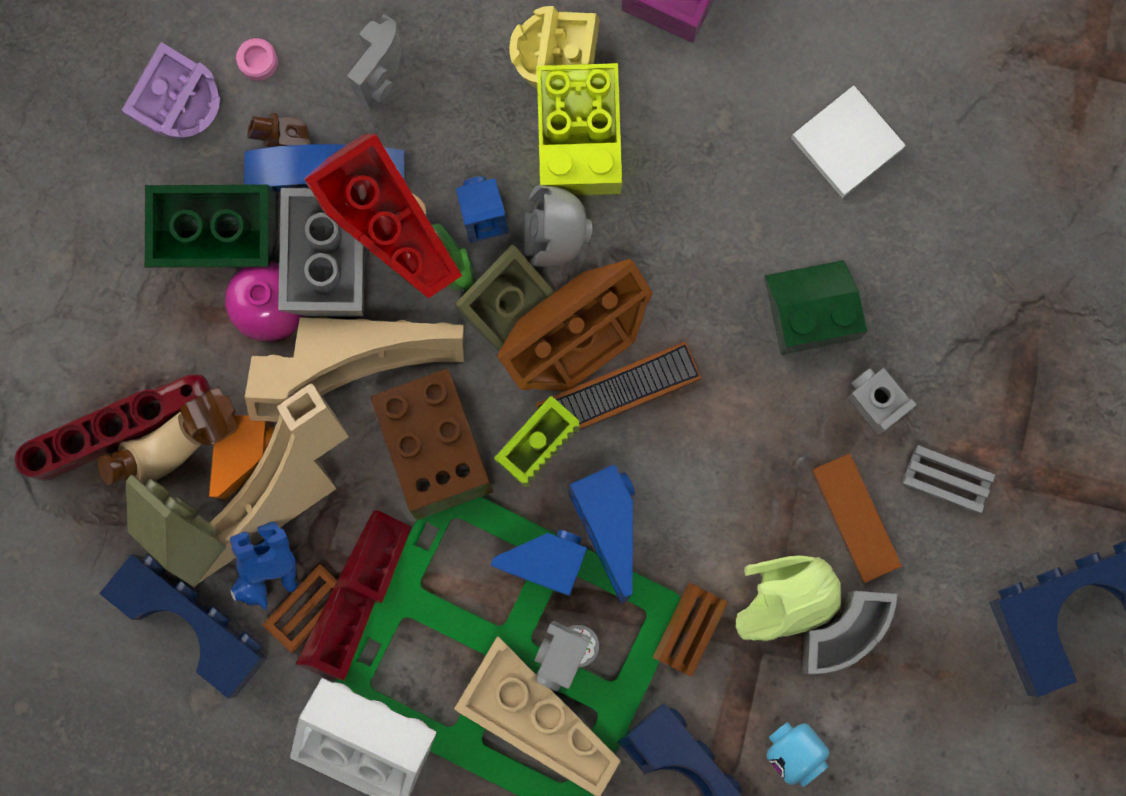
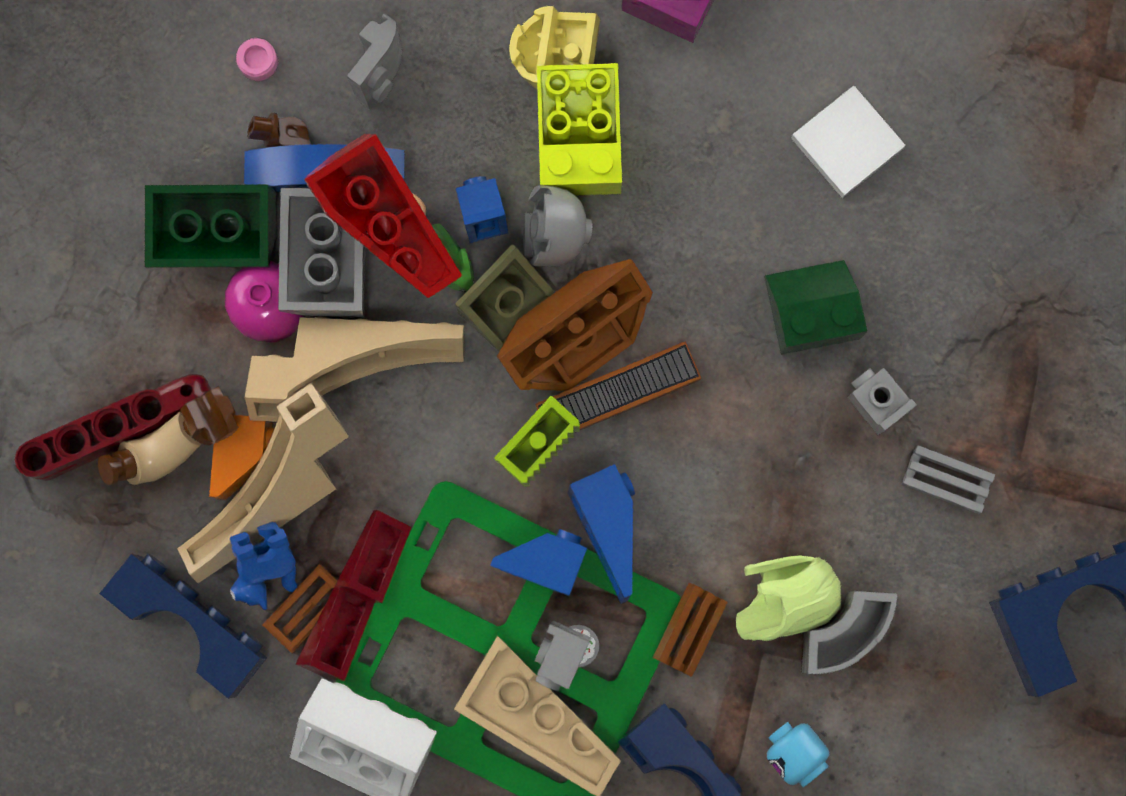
(170, 531): olive slope -> none
(173, 96): lavender slope -> none
(431, 444): reddish brown piece -> none
(856, 518): dark orange tile -> none

